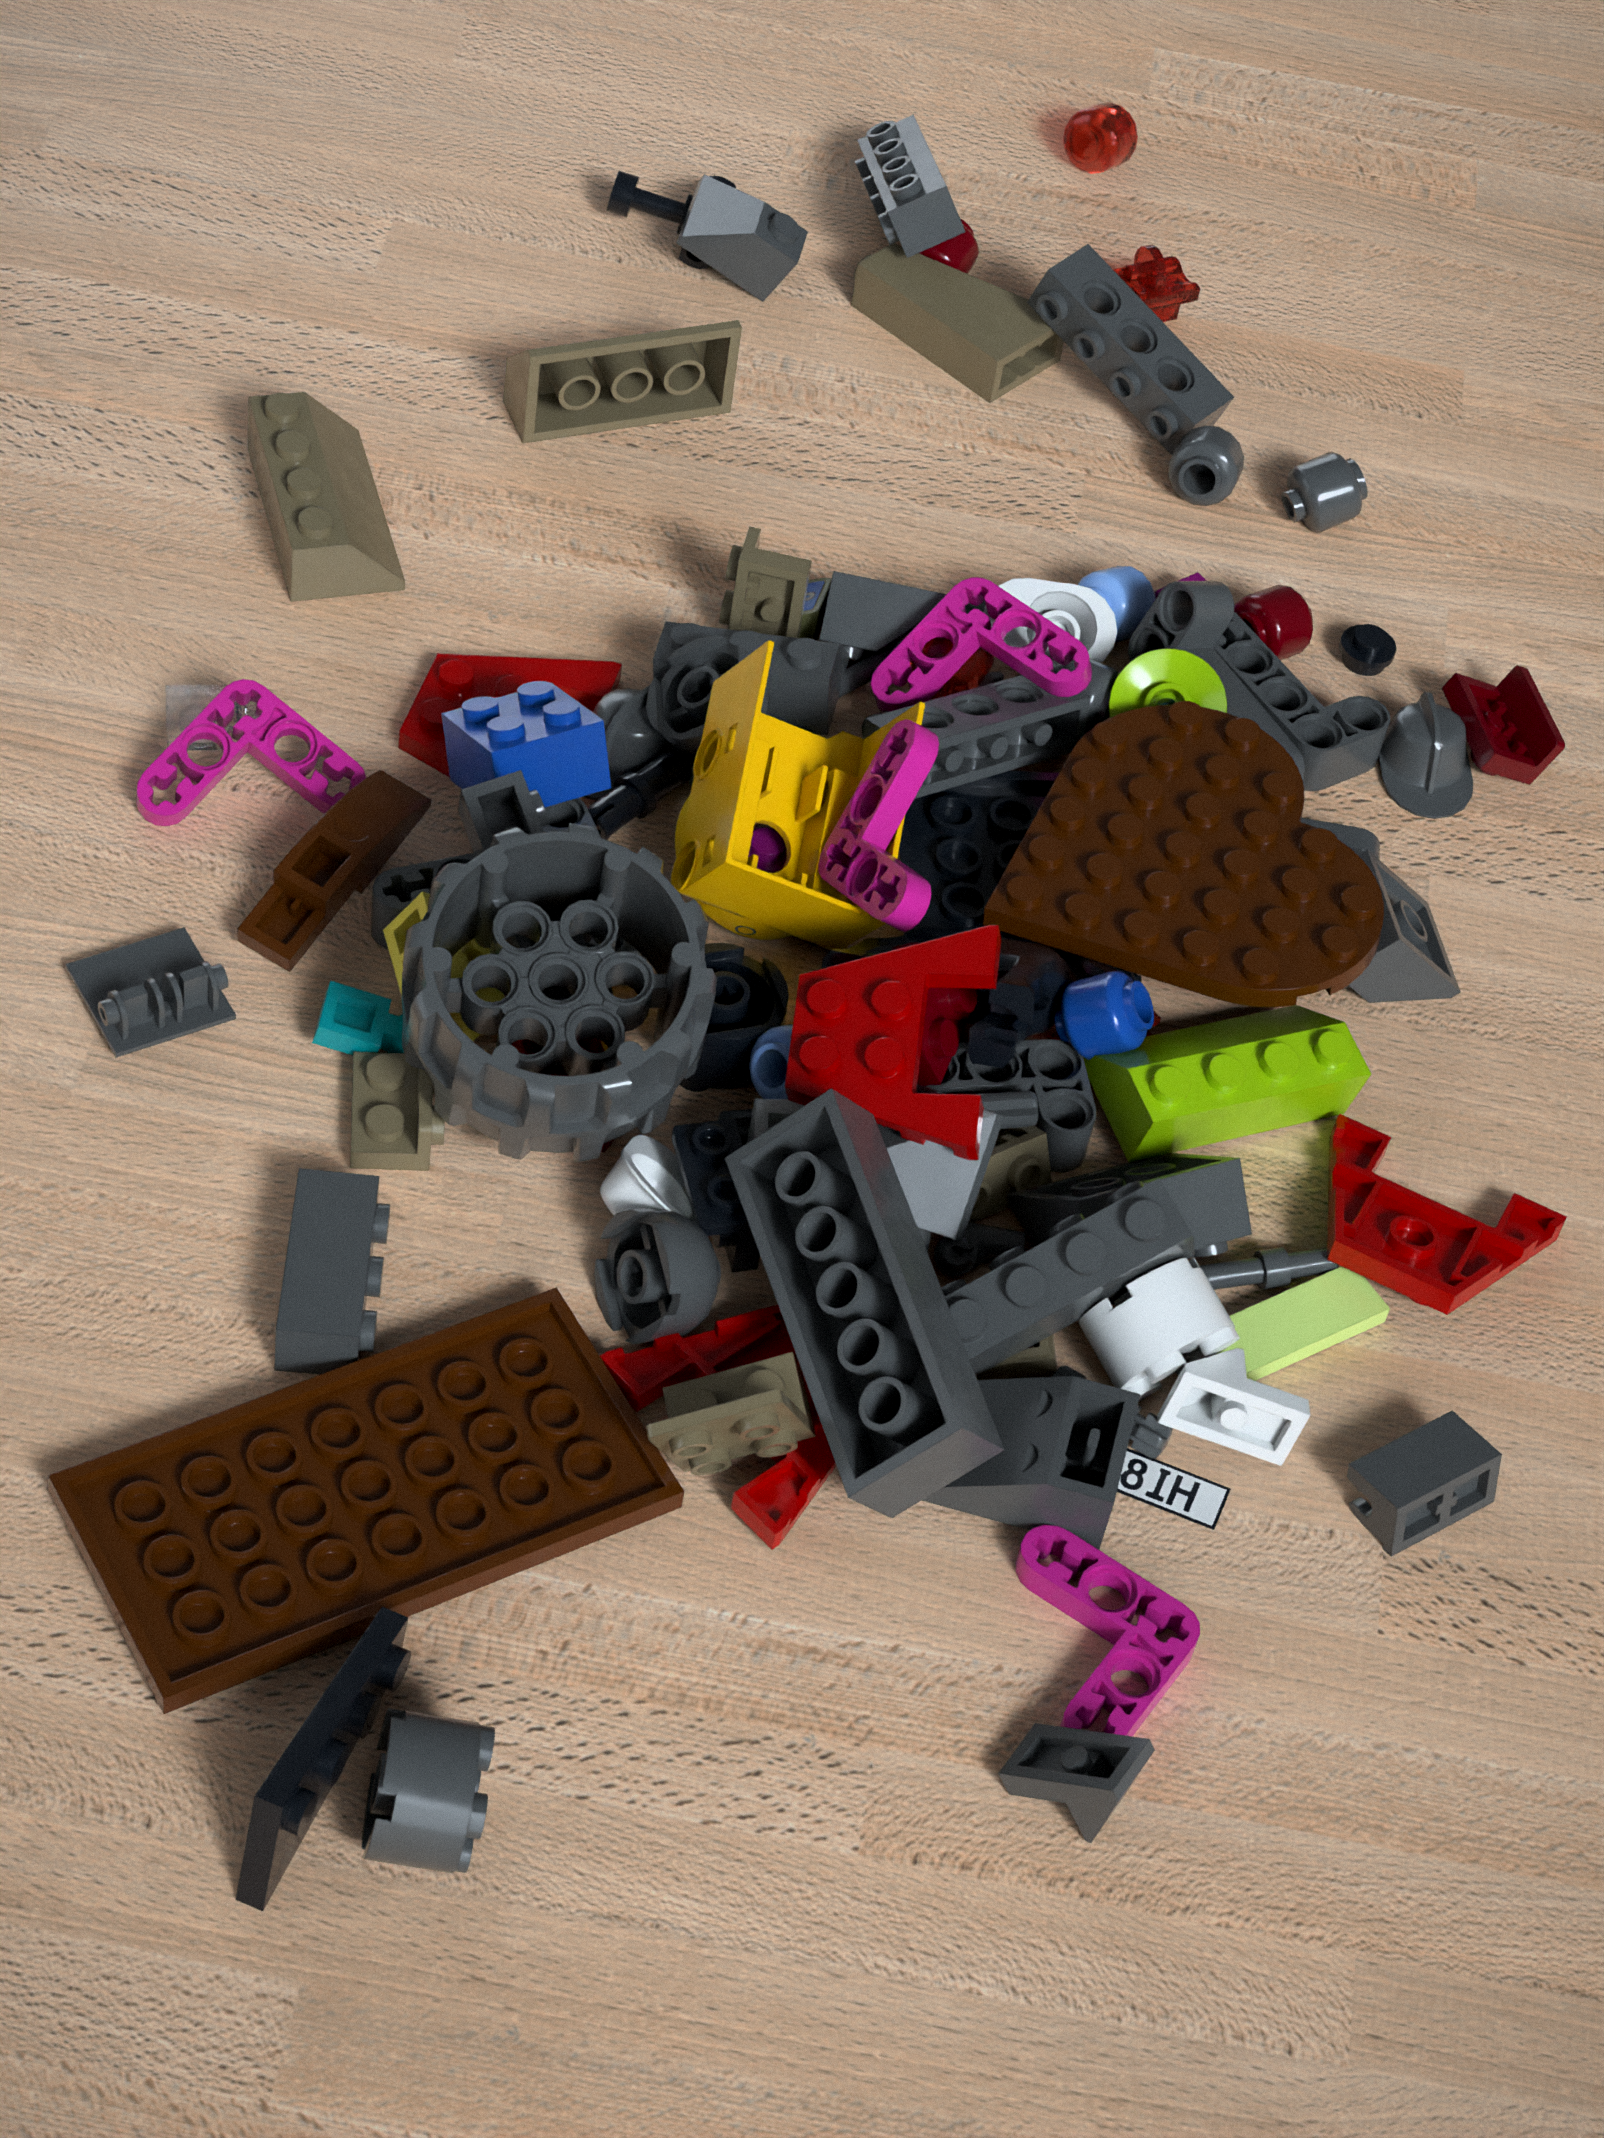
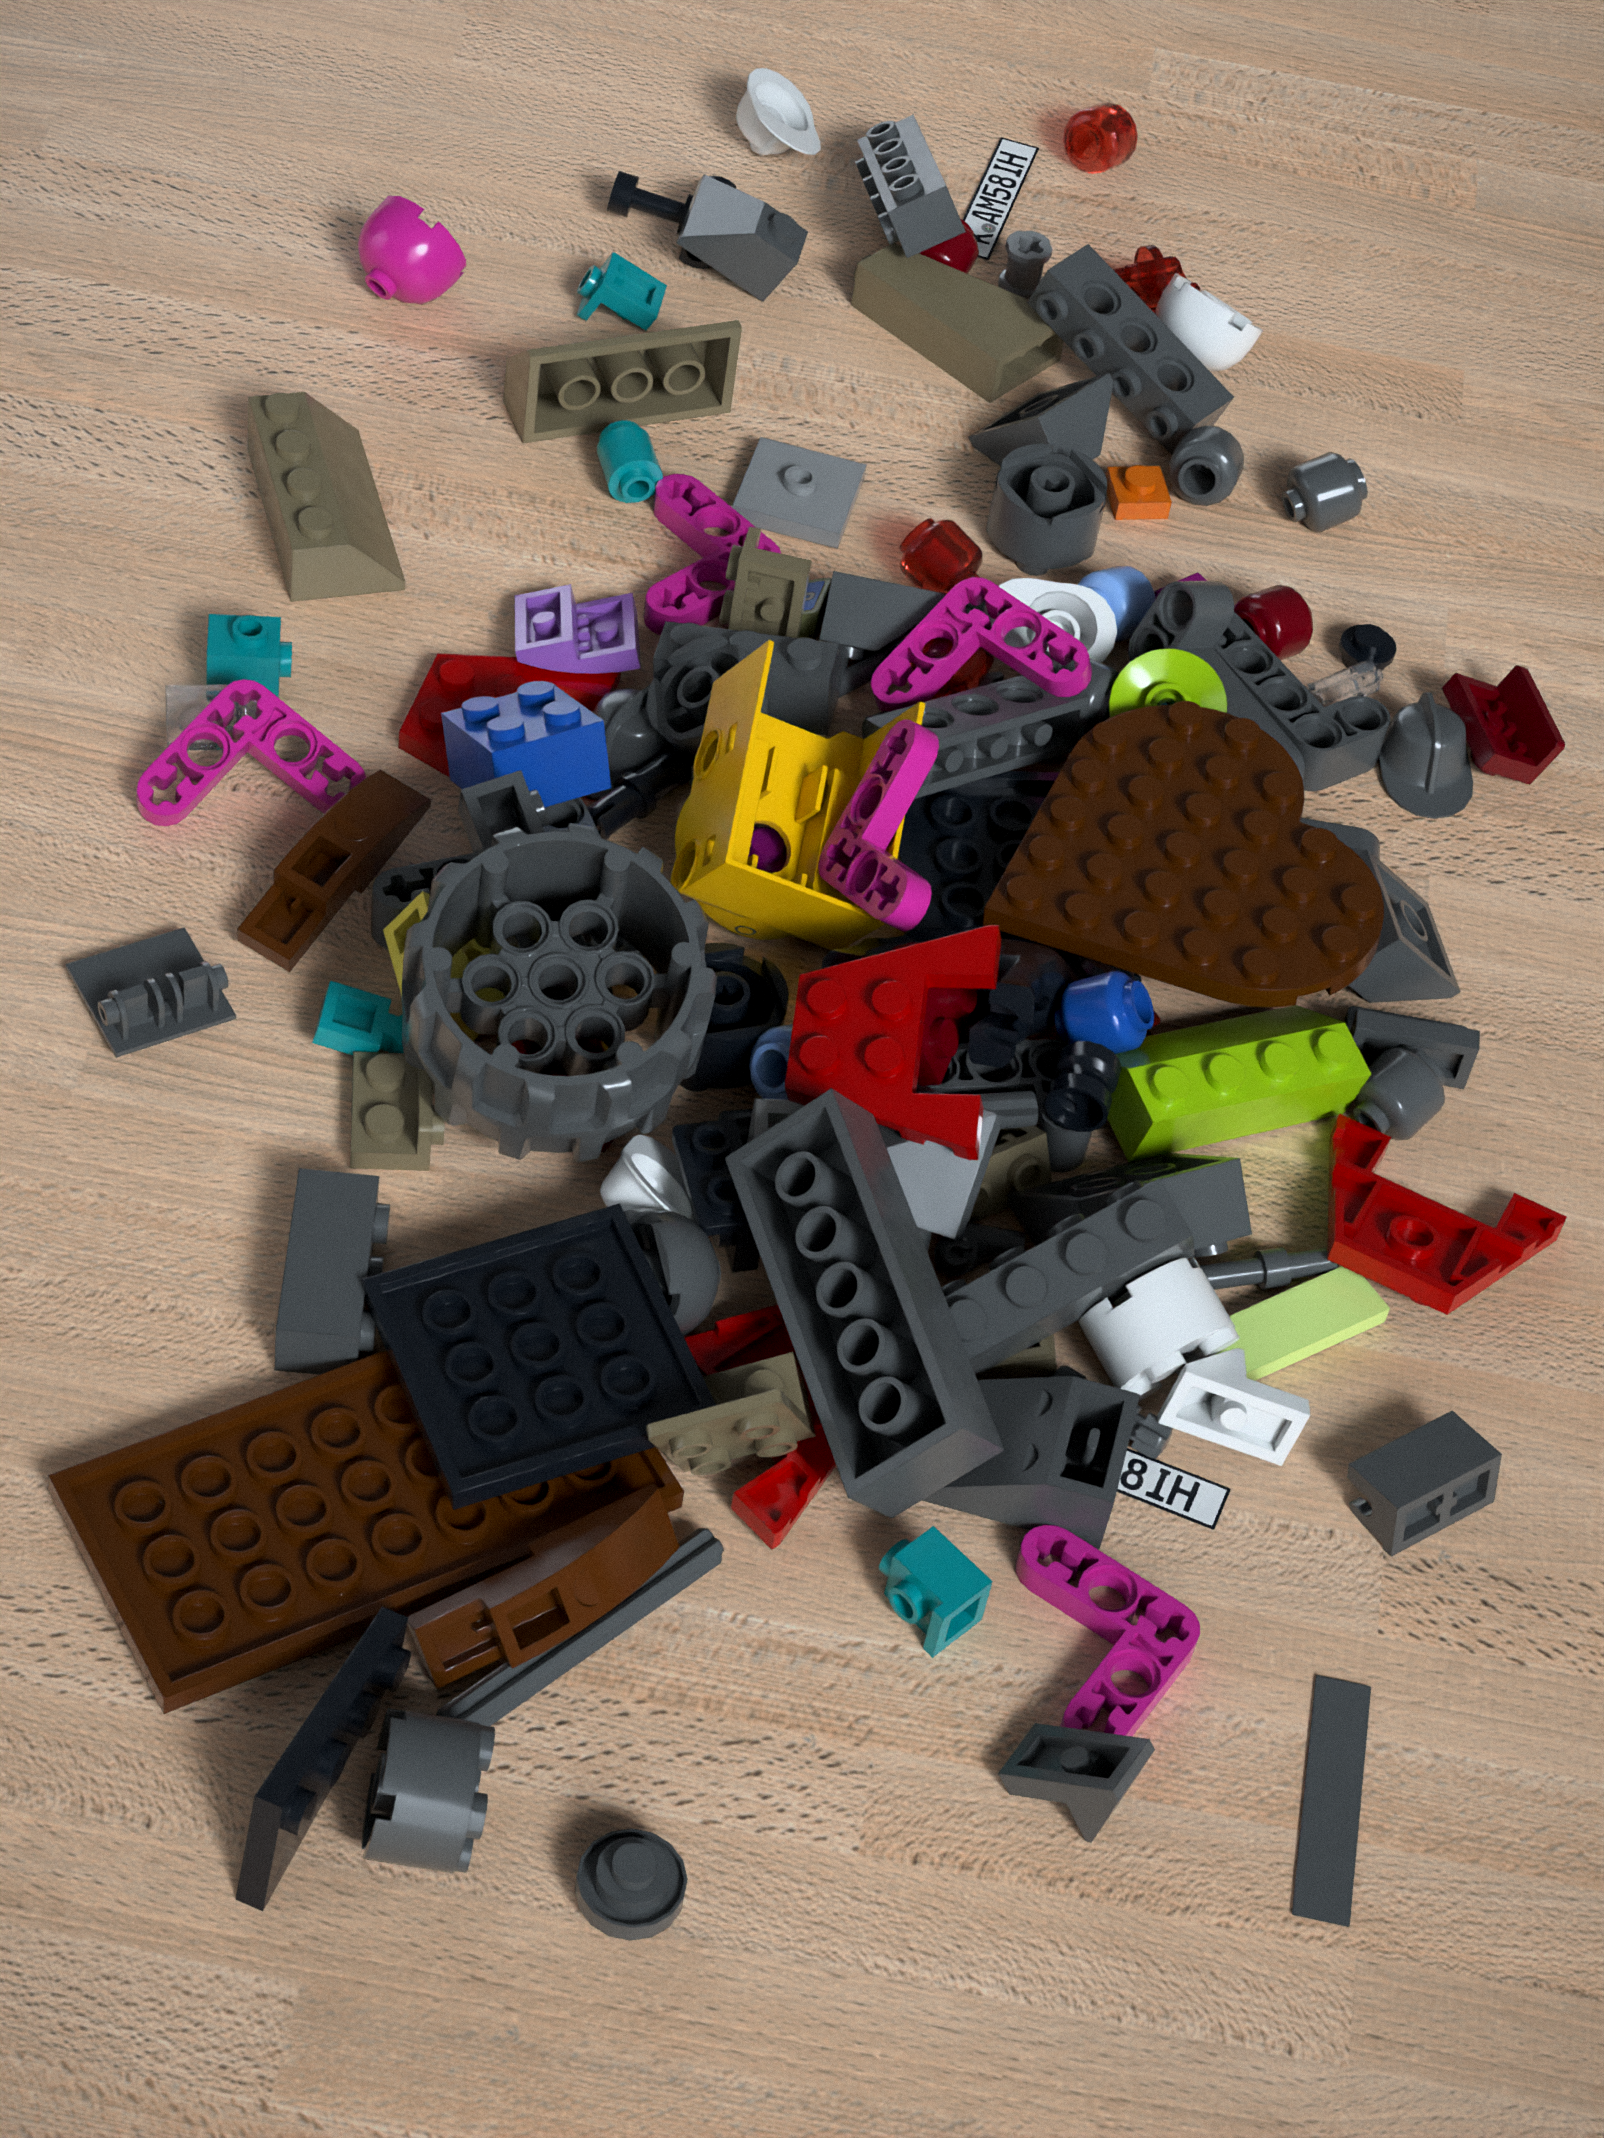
(247, 650): none -> teal brick
(406, 255): none -> dark pink cylinder
(509, 1688): none -> dark grey axle
(535, 1353): none -> black plate
(552, 1595): none -> reddish brown slope
(576, 637): none -> medium lavender slope
(623, 289): none -> teal bracket
(628, 462): none -> teal brick
(630, 1884): none -> dark grey plate
(686, 510): none -> dark pink beam
(776, 115): none -> white piece
(799, 492): none -> light grey plate
(935, 1588): none -> teal brick
(939, 556): none -> clear red head
(998, 192): none -> sticker
(1025, 262): none -> light grey bush
(1046, 508): none -> dark grey brick
(1063, 417): none -> dark grey slope
(1088, 1077): none -> black wheel
(1137, 492): none -> orange plate
(1206, 324): none -> white cylinder
(1332, 1801): none -> dark grey sticker
(1360, 680): none -> clear axle
(1400, 1093): none -> dark grey head
(1448, 1044): none -> dark grey panel

